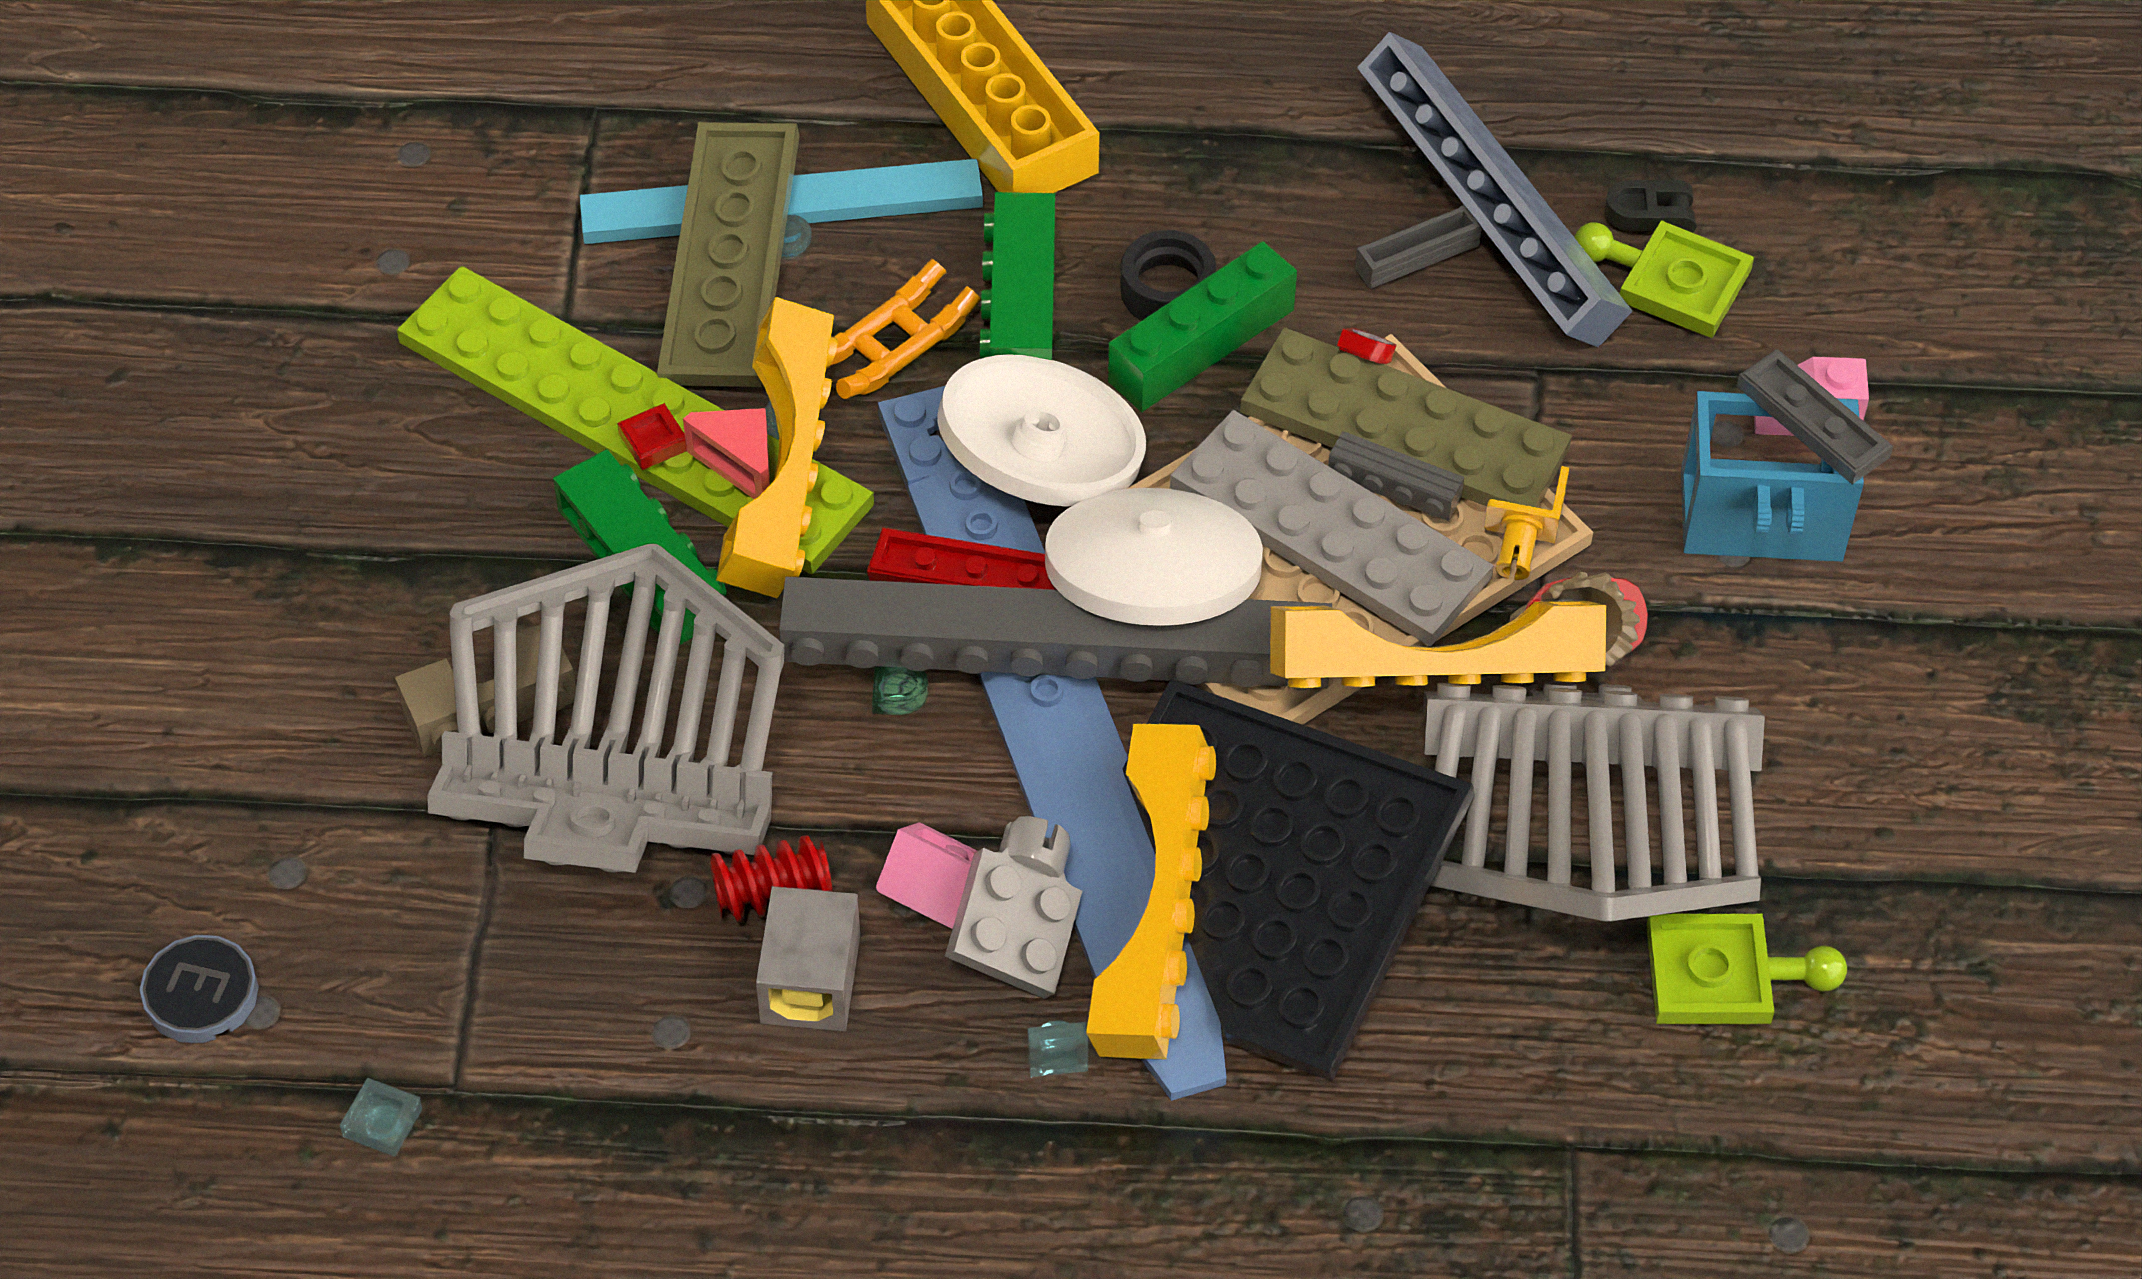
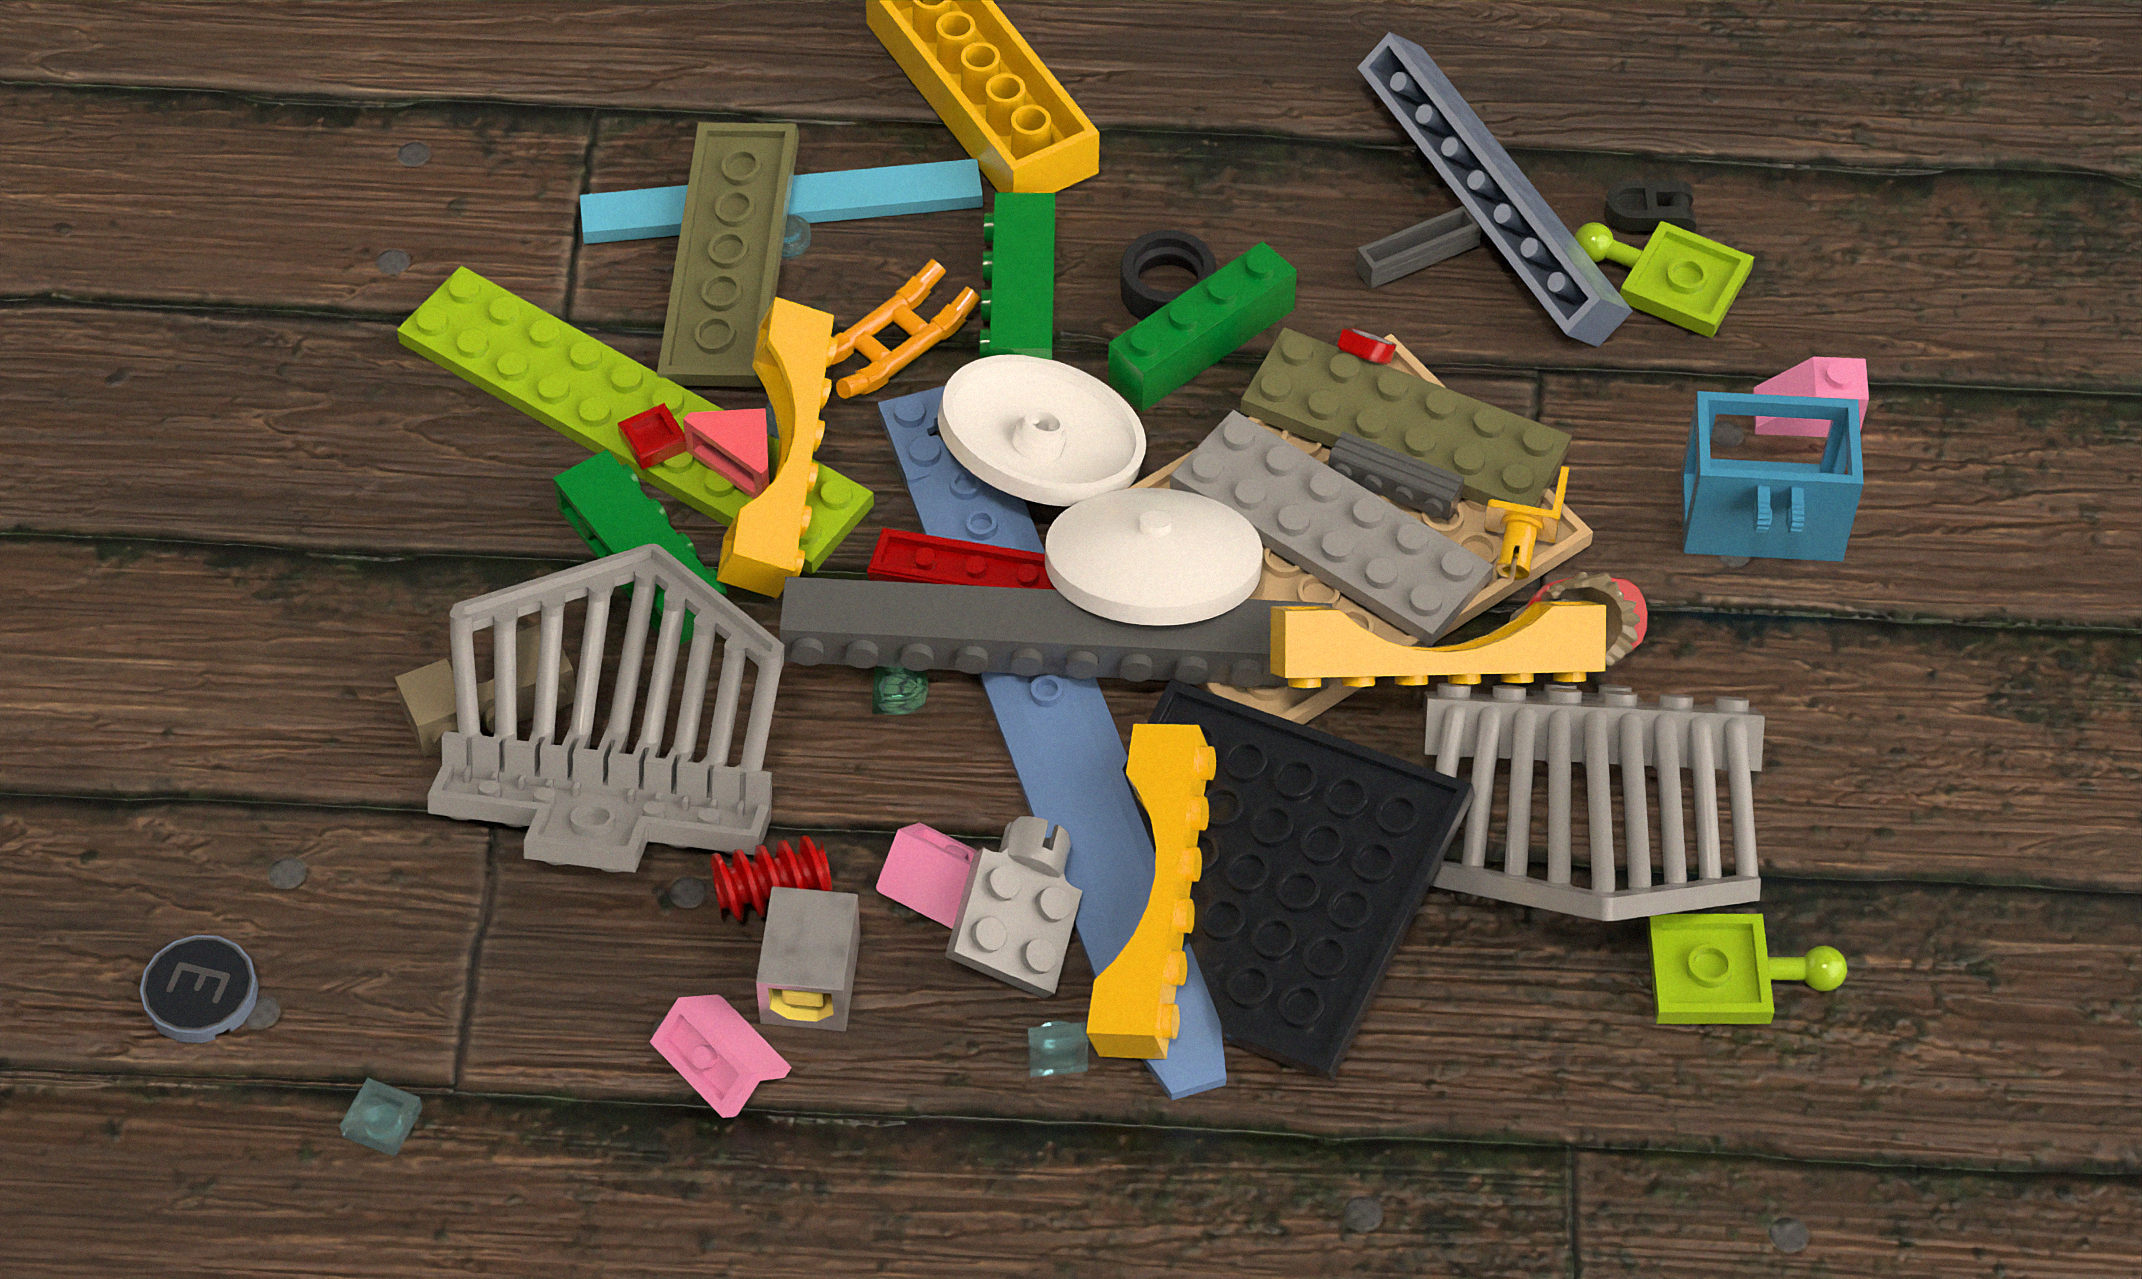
(717, 1051): none -> bright pink panel
(1814, 416): dark grey tile -> none

